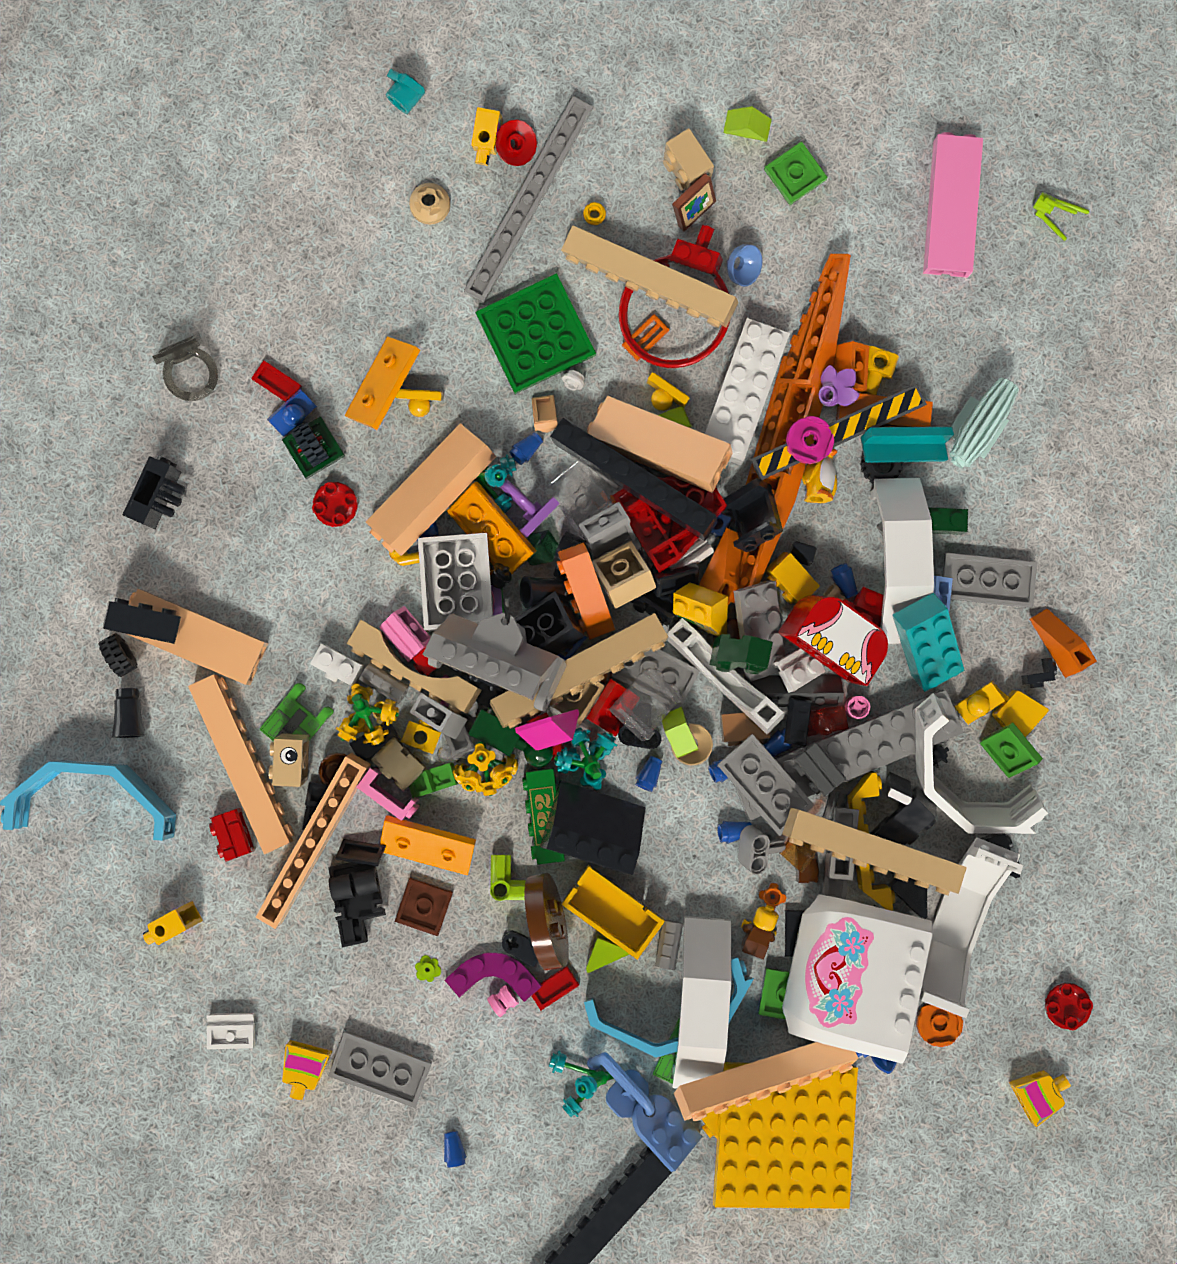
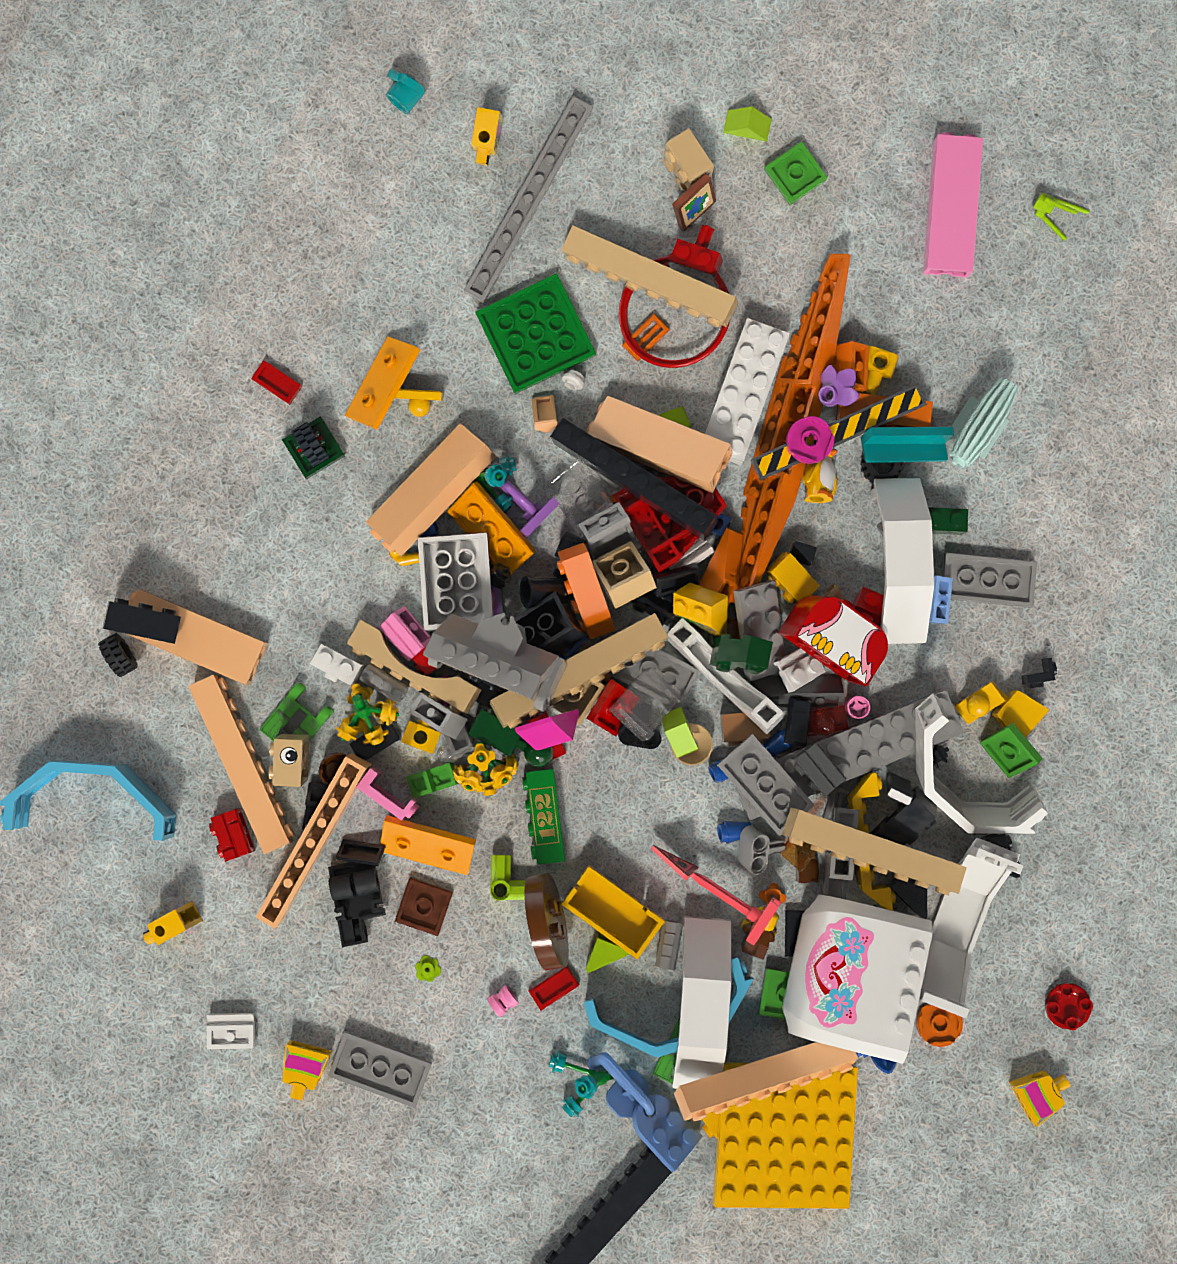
(127, 714): black plant -> none
(154, 492): black piece -> none
(180, 352): clear smoke tile -> none
(291, 413): blue tile -> none
(335, 504): red dish -> none
(398, 763): dark tan brick -> none
(429, 214): tan piece -> none
(453, 1150): blue cone -> none
(495, 965): magenta plate -> none
(523, 950): black piece -> none
(524, 141): red dish -> none
(526, 448): blue cone -> none
(545, 545): clear green panel -> none
(594, 206): yellow plate -> none
(594, 828): black slope -> none
(596, 751): teal plant -> none
(649, 774): blue cone -> none
(665, 393): yellow tile -> none
(687, 870): none -> coral piece
(749, 266): medium blue piece -> none
(754, 514): black panel -> none
(844, 579): blue cone -> none
(928, 642): teal brick -> none
(1064, 644): orange slope -> none

